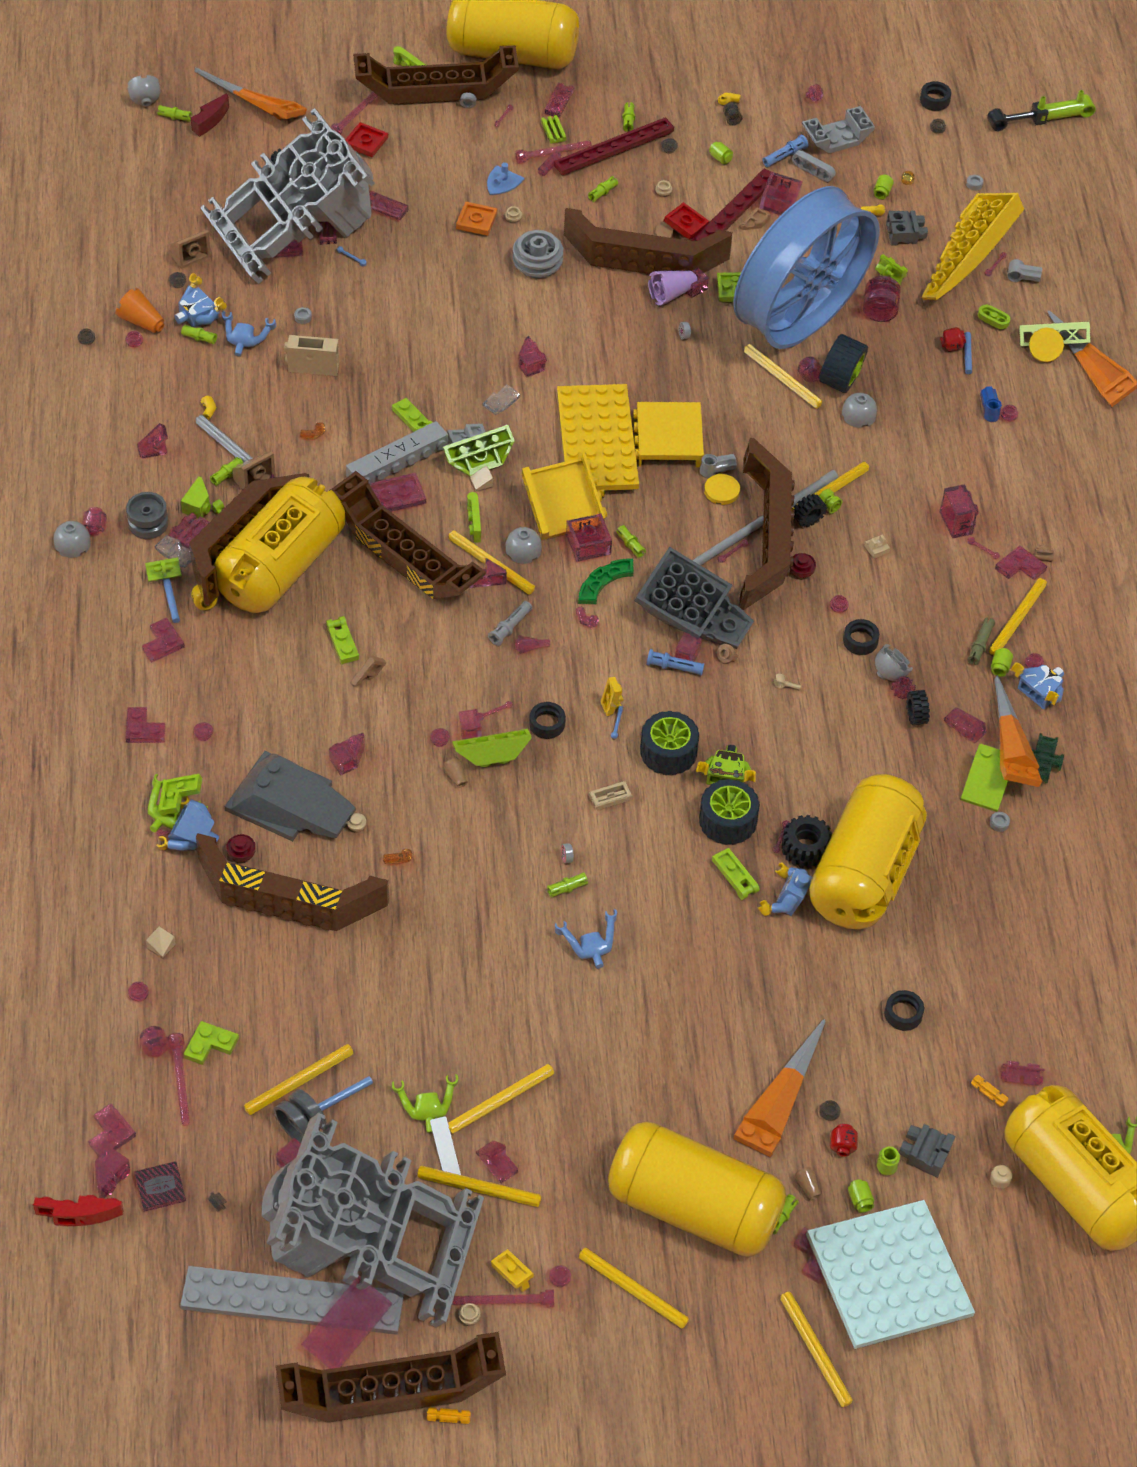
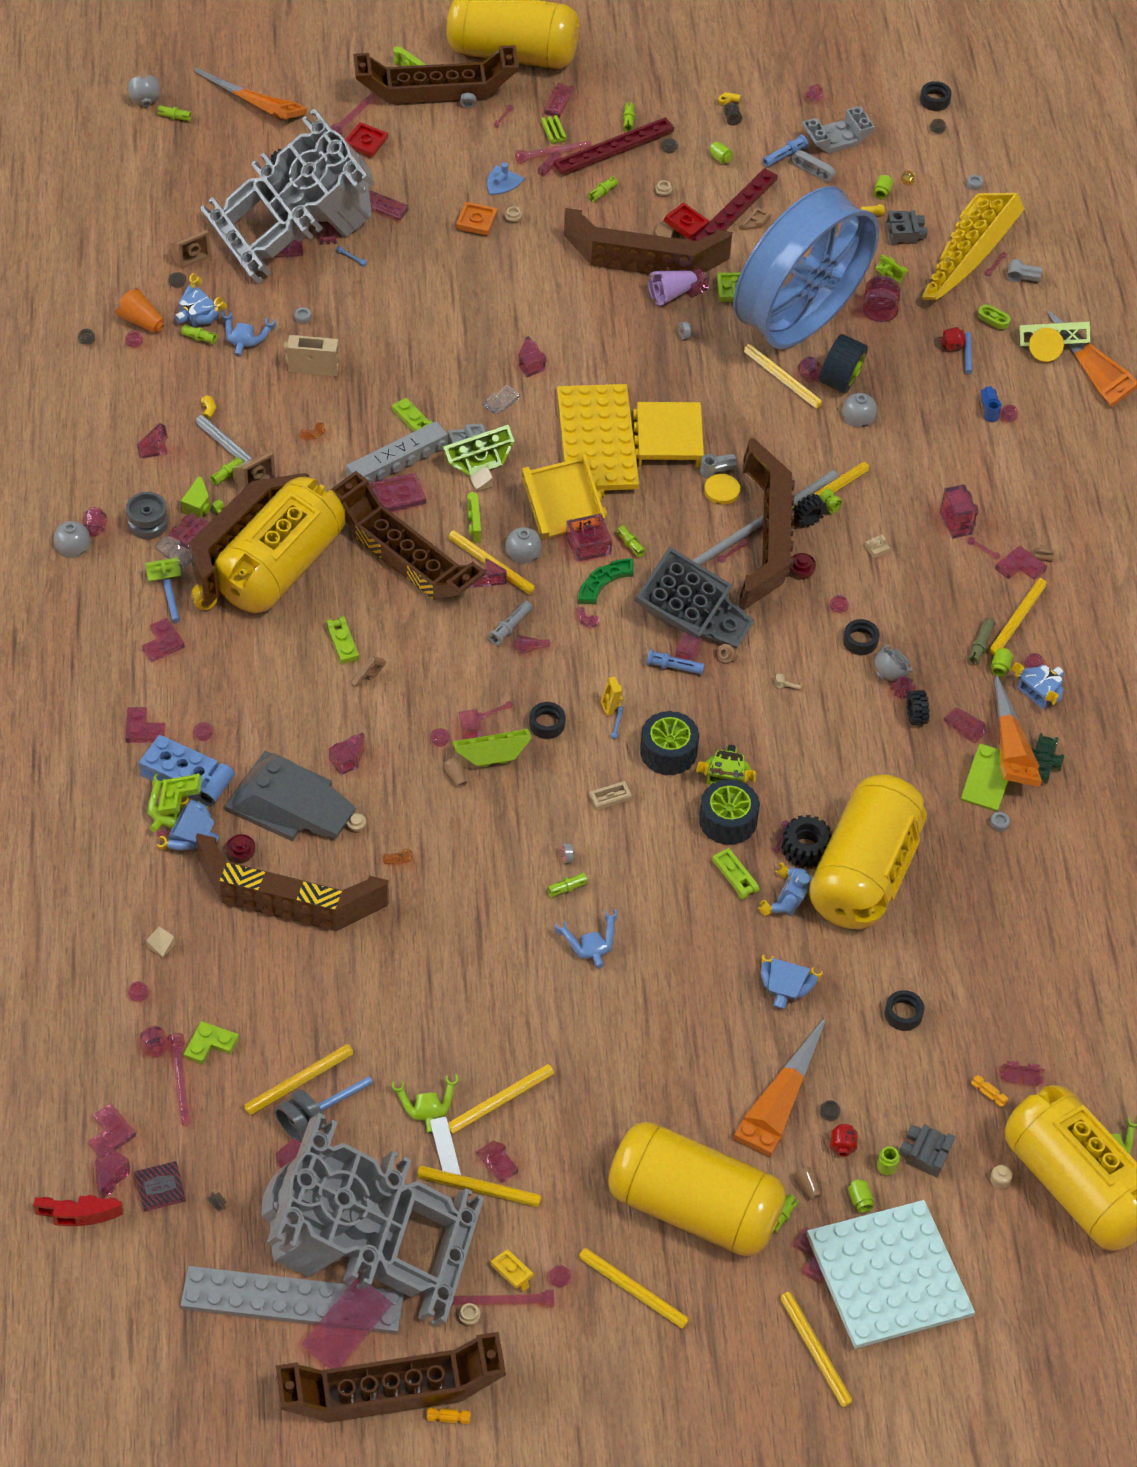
(176, 760): none -> medium blue hinge
(210, 115): dark red slope -> none
(543, 255): light grey wheel -> none
(780, 193): clear pink brick -> none
(787, 980): none -> medium blue torso
(1042, 112): piece -> none

